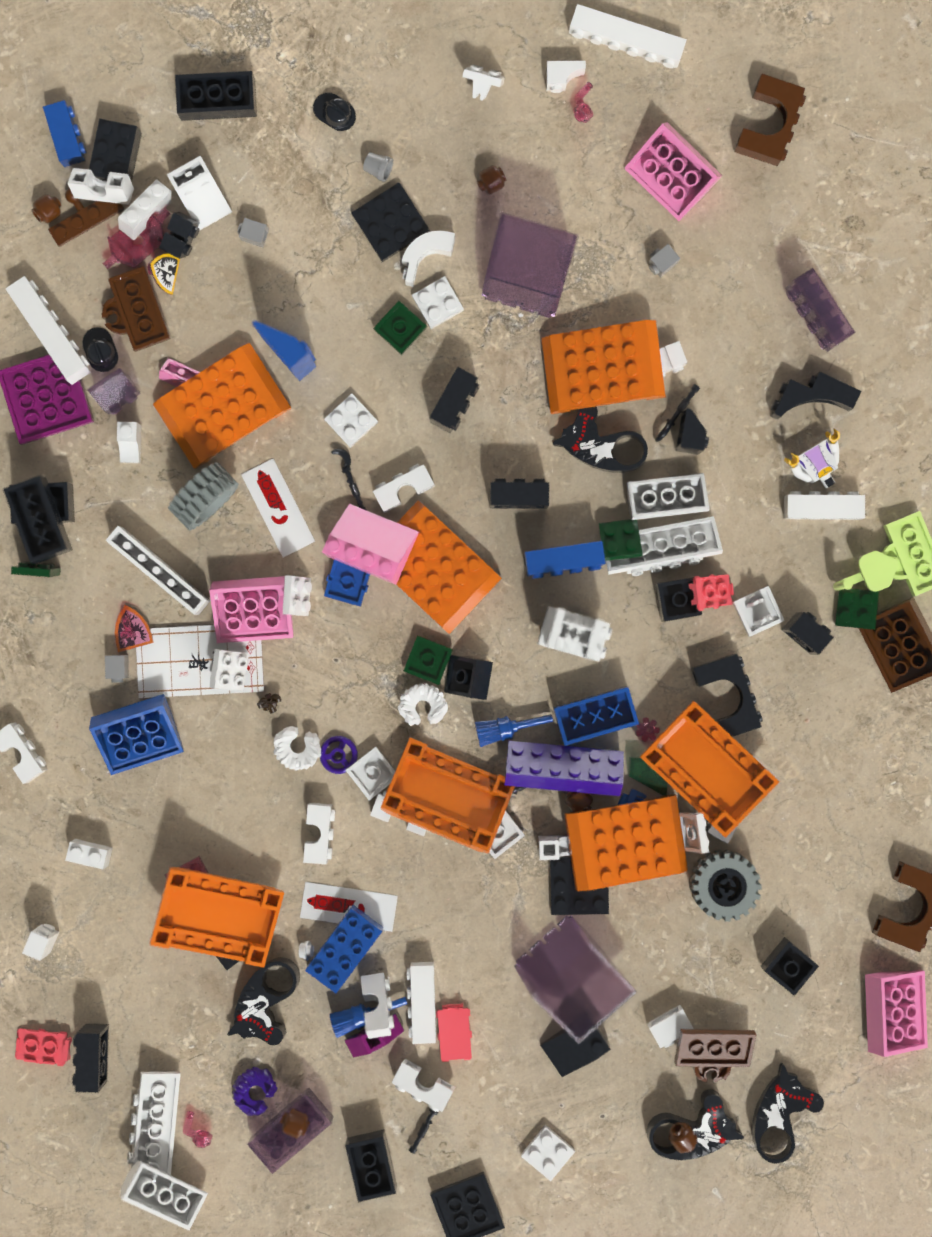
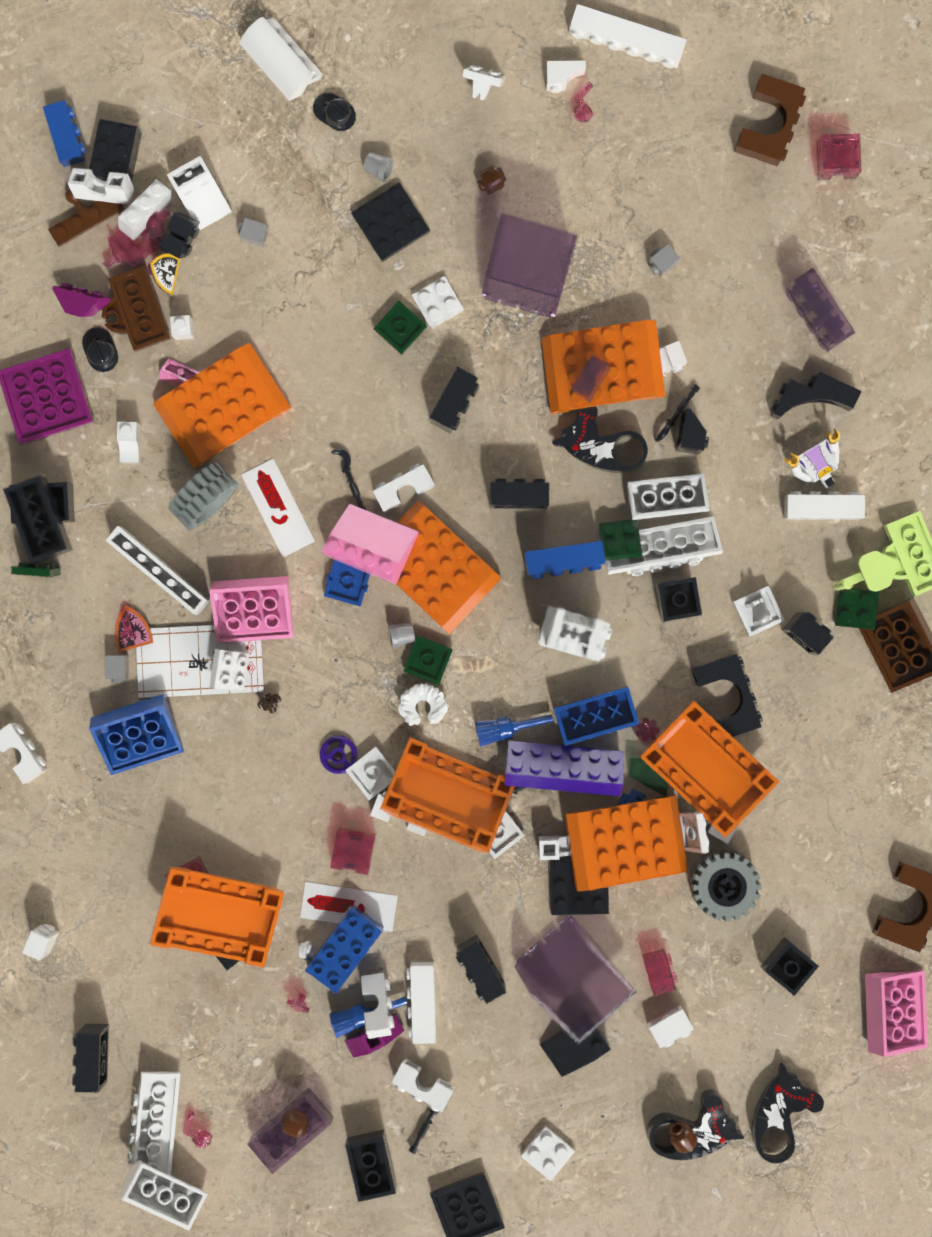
(43, 1046): coral piece -> none
(46, 208): reddish brown head -> none
(48, 330): white brick -> none
(79, 301): none -> magenta slope
(88, 854): white brick -> none
(114, 391): clear purple slope -> none
(182, 327): none -> white brick
(216, 95): black brick -> none
(241, 1089): dark purple piece -> none
(253, 1009): black animal -> none
(279, 57): none -> white brick
(291, 352): blue slope -> none
(293, 760): white piece -> none
(297, 595): white plate -> none
(298, 1004): none -> clear pink plant
(320, 816): white arch -> none
(351, 420): white plate -> none
(353, 850): none -> clear pink piece
(401, 634): none -> light grey piece
(429, 243): white arch -> none
(454, 1032): coral piece -> none
(468, 677): black slope -> none
(480, 969): none -> black brick
(578, 801): reddish brown head -> none
(590, 378): none -> brick
(659, 972): none -> clear pink brick
(672, 171): bright pink slope -> none
(711, 591): coral piece -> none
(714, 1051): plate -> none
(838, 156): none -> clear pink piece

